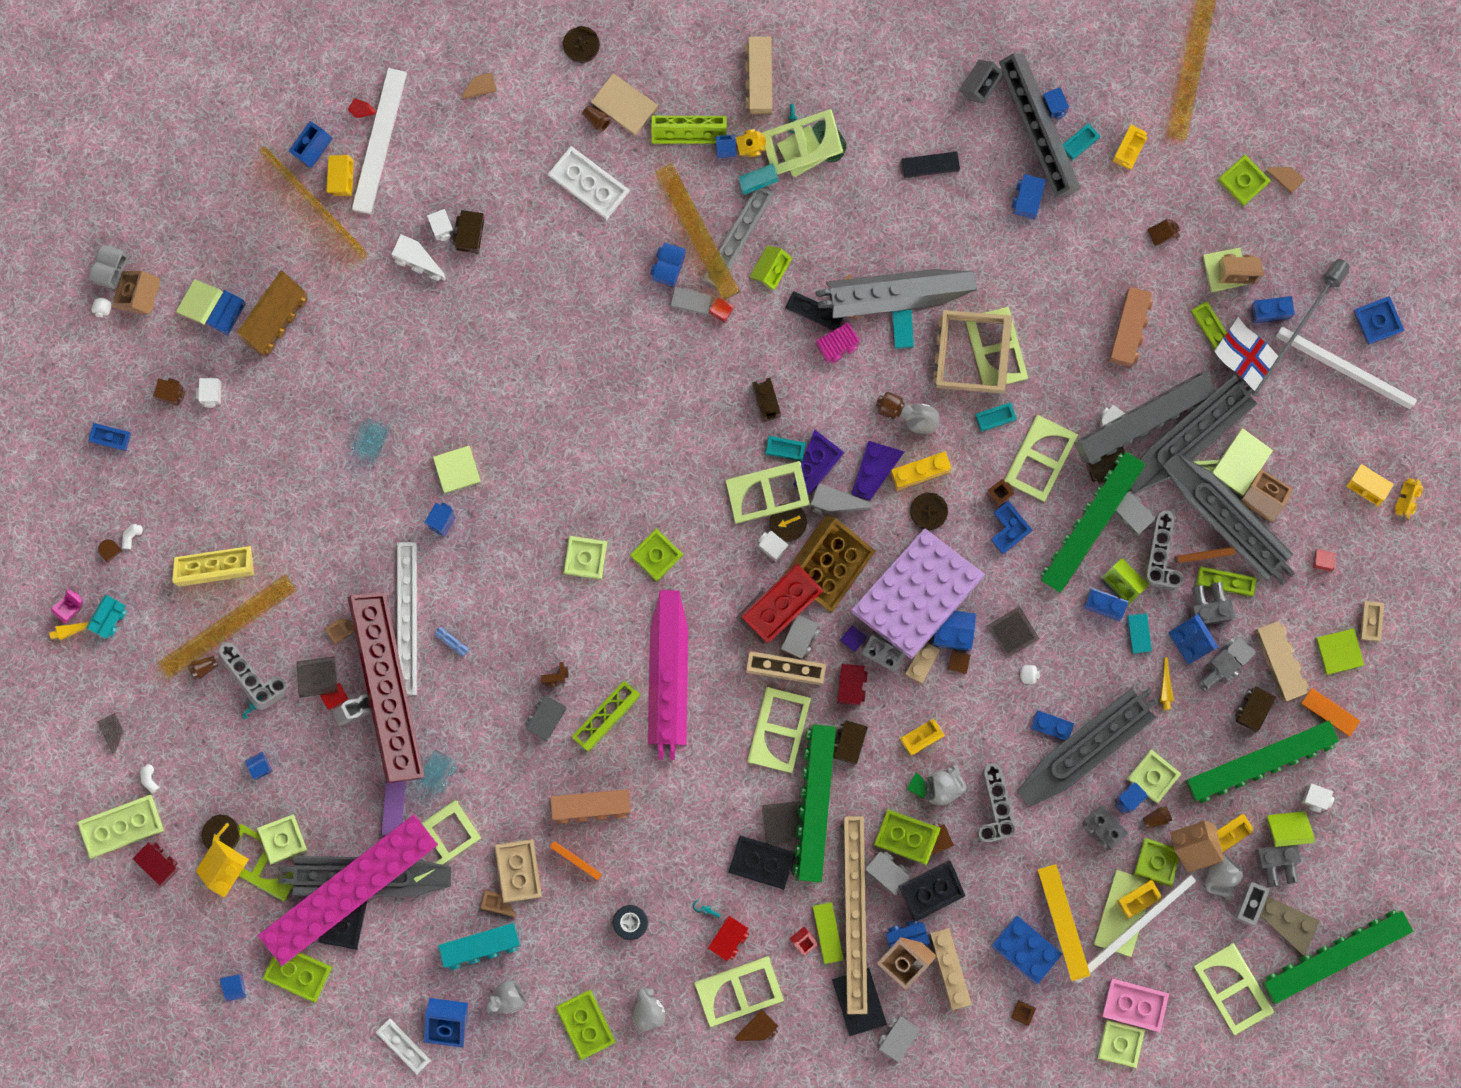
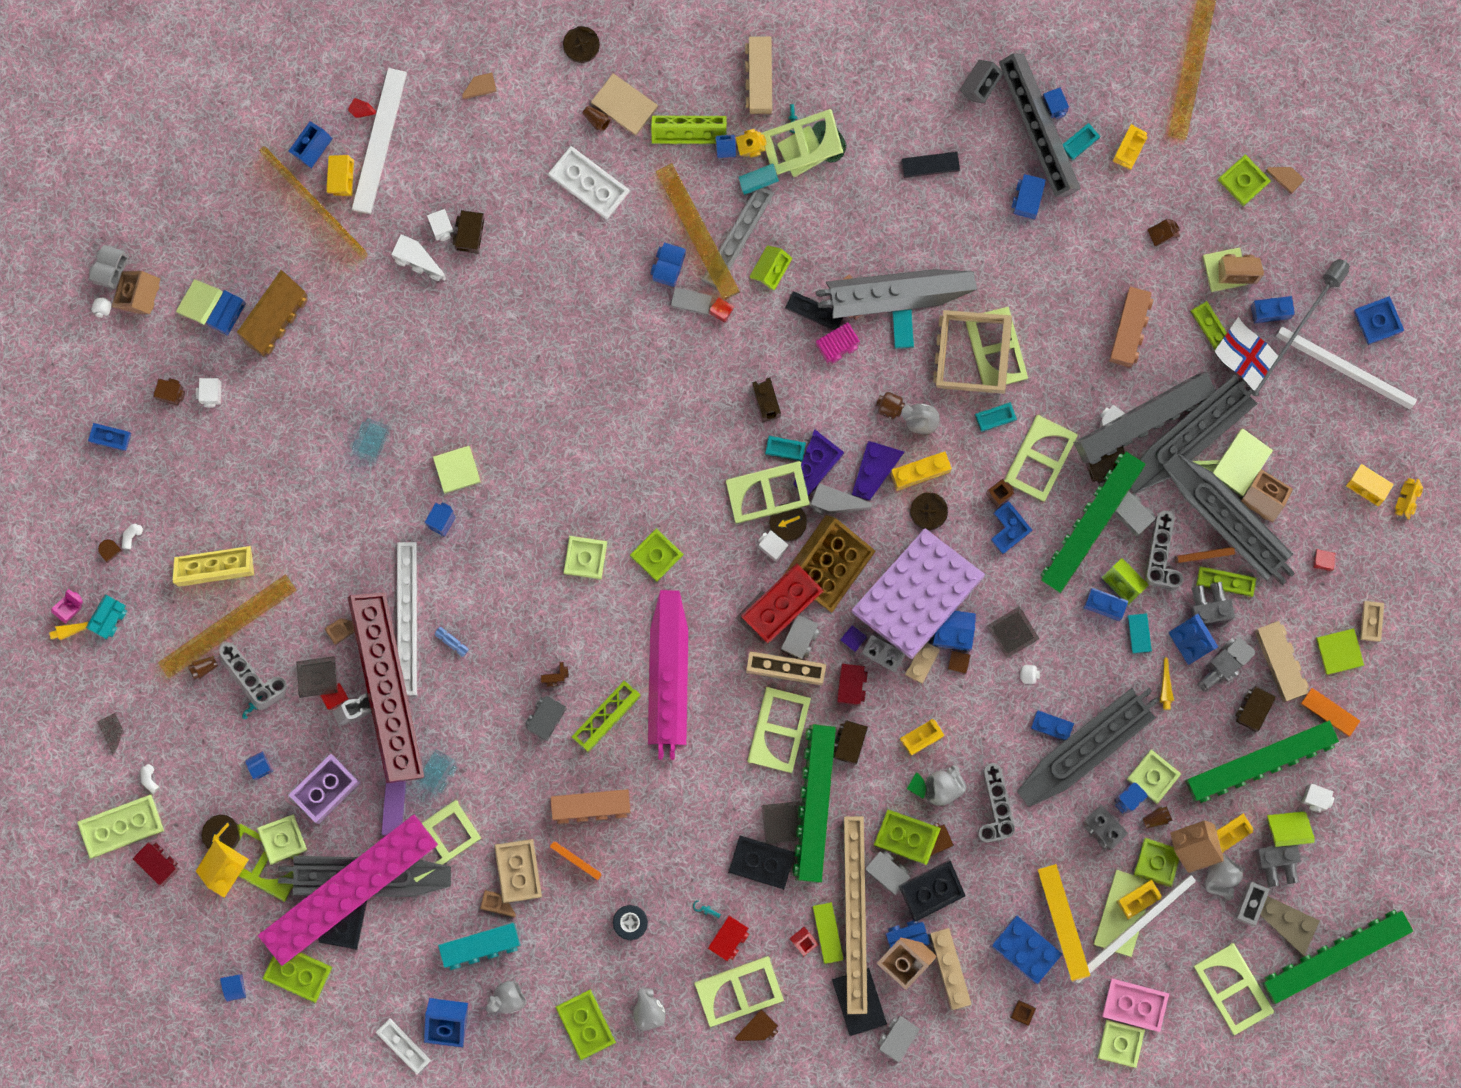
(324, 789): none -> lavender brick

